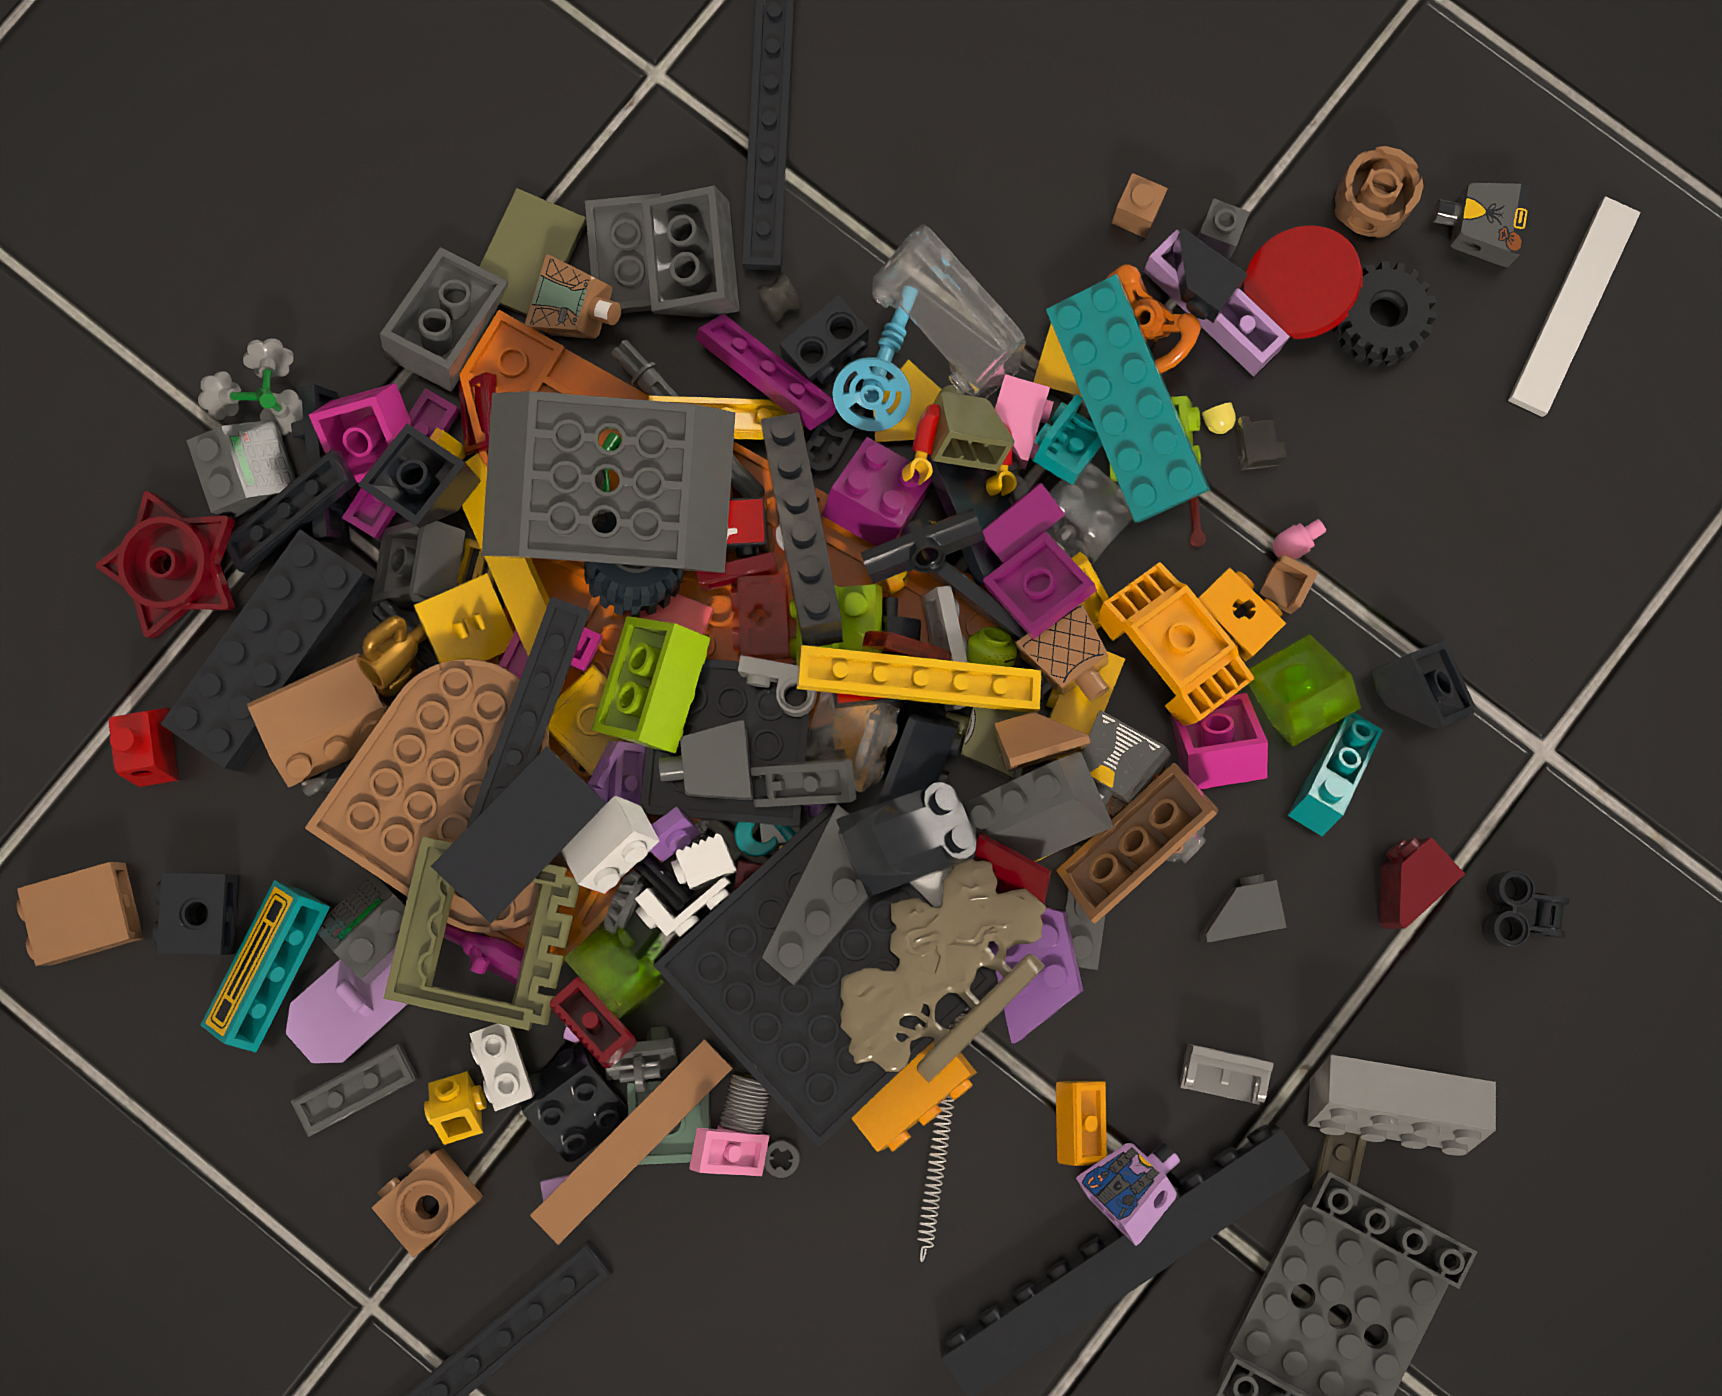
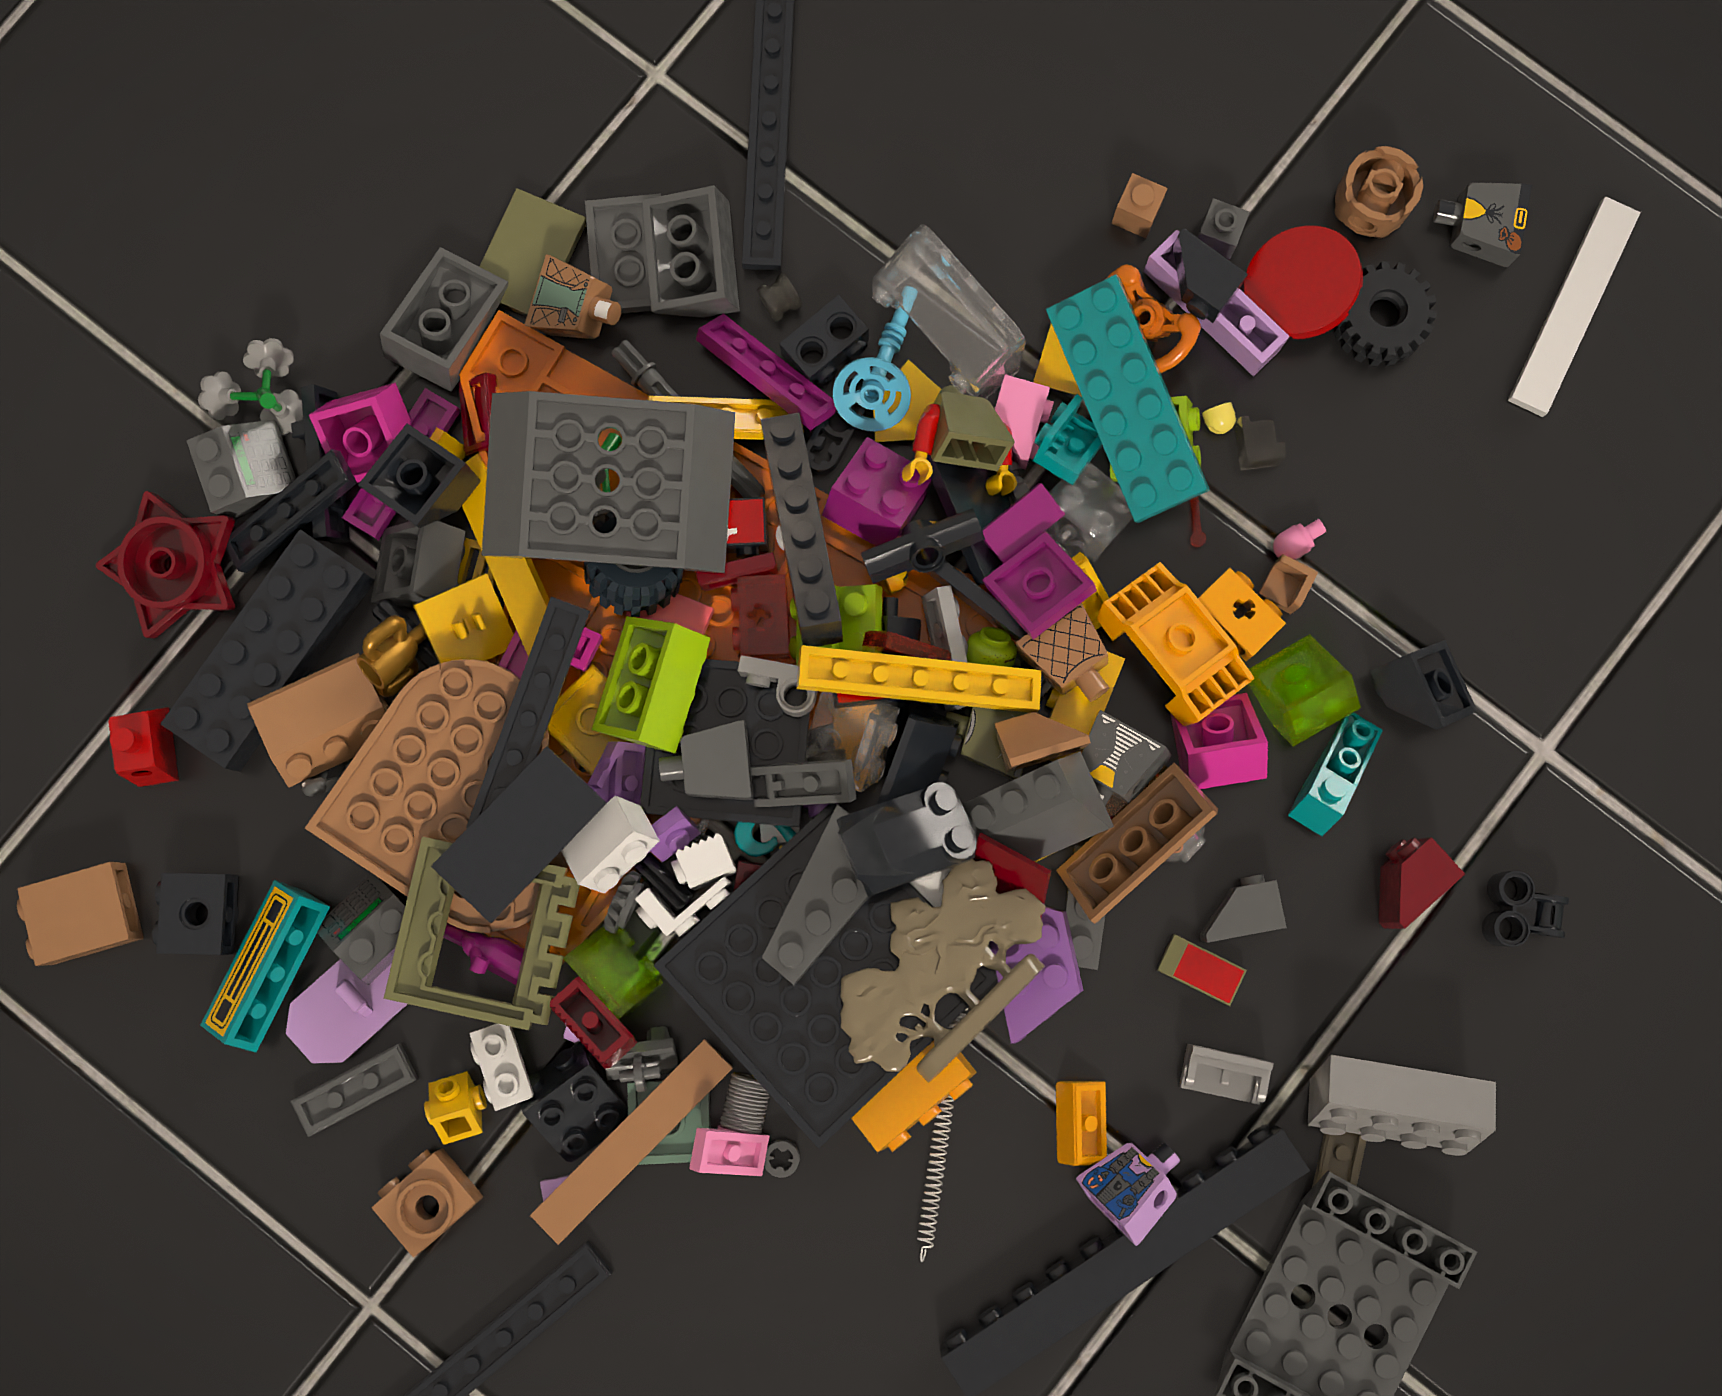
(1201, 970): none -> red tile

